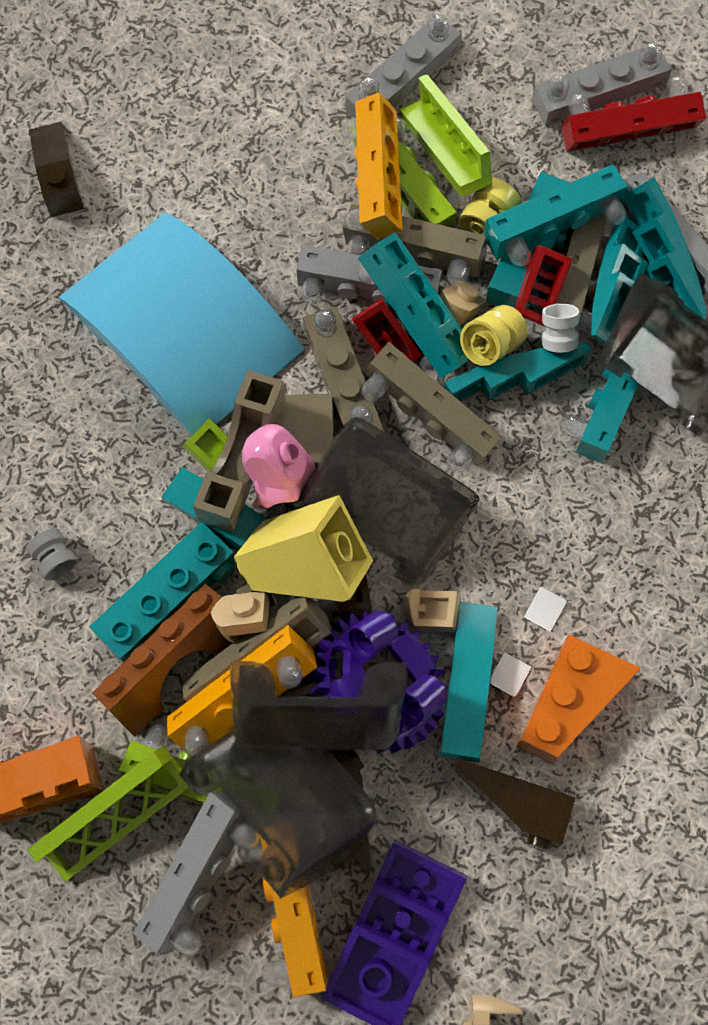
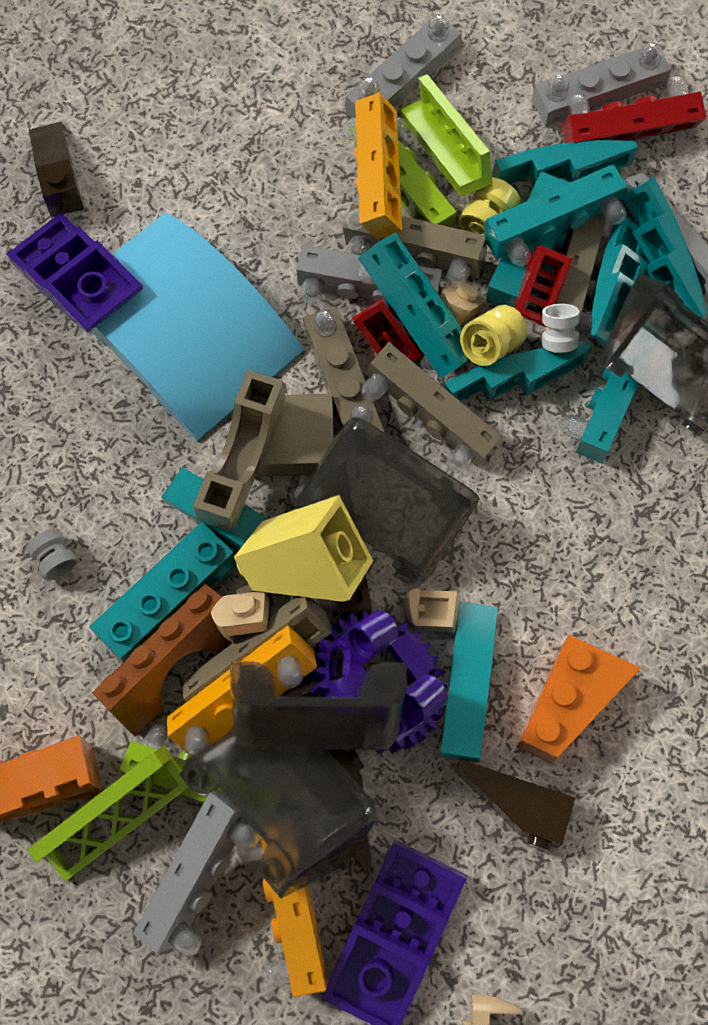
(74, 272): none -> dark purple slope
(206, 444): lime plate -> none
(276, 465): bright pink head -> none
(544, 612): white sticker -> none
(565, 160): none -> teal slope

